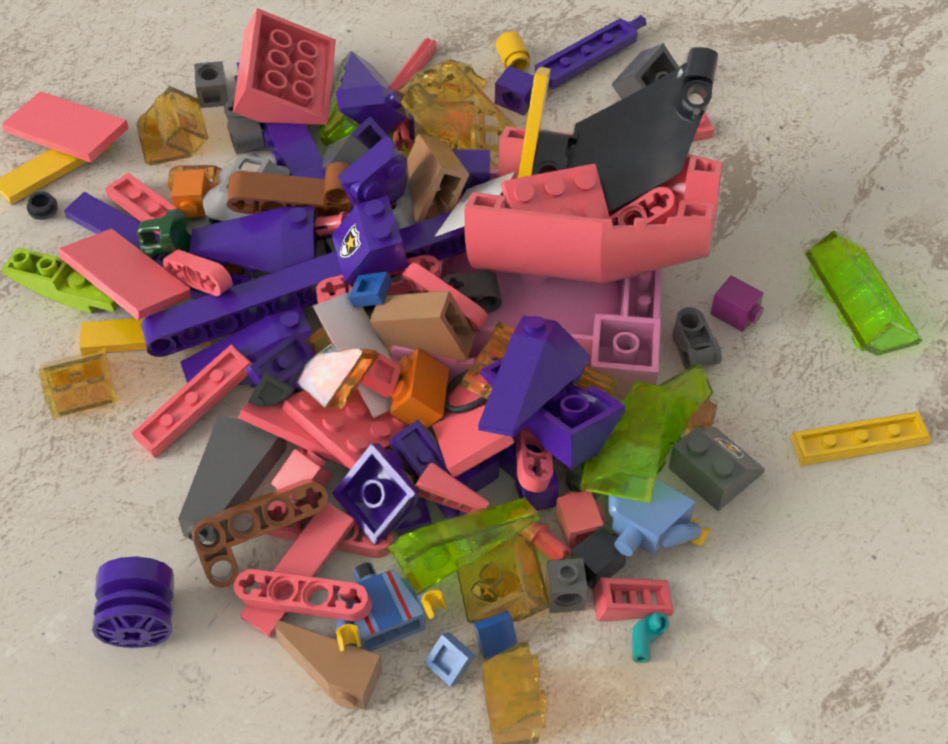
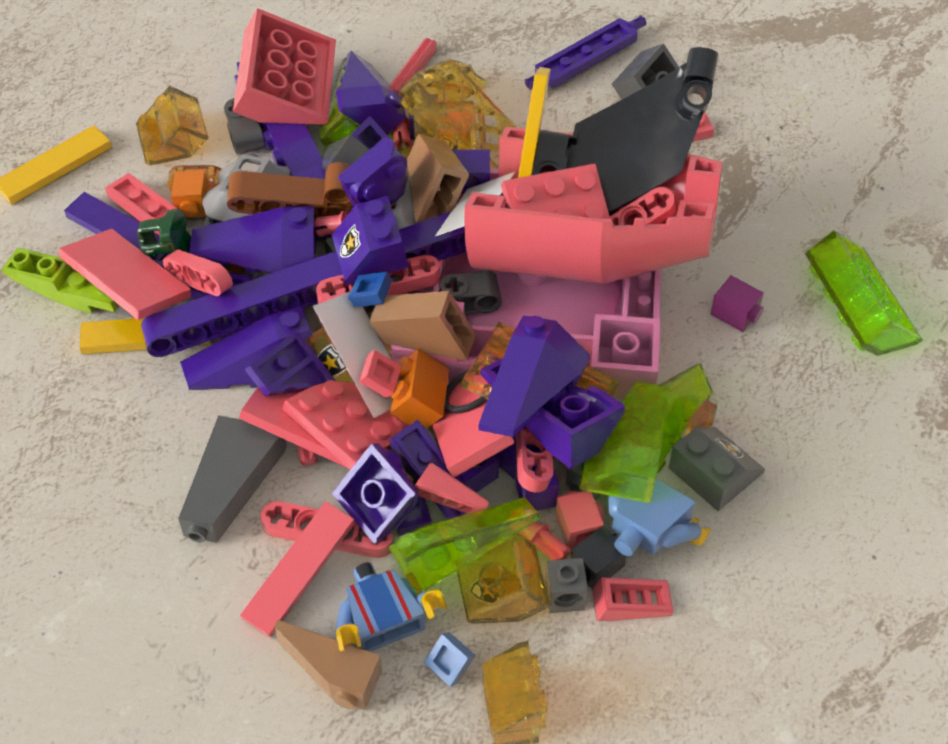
(42, 205): black plate -> none
(65, 126): coral tile -> none
(78, 382): clear yellow slope -> none
(133, 602): dark purple wheel -> none
(192, 401): coral tile -> none
(210, 84): dark grey brick -> none
(261, 525): dark orange beam -> none
(270, 391): pearl dark grey tile -> none
(302, 467): coral brick -> none
(303, 590): coral beam -> none
(336, 375): slope -> none
(423, 281): coral beam -> none
(495, 634): blue tile -> none
(513, 51): yellow brick -> none
(514, 90): dark purple brick -> none
(646, 632): teal arm -> none
(697, 343): dark grey piece -> none
(860, 438): yellow tile -> none

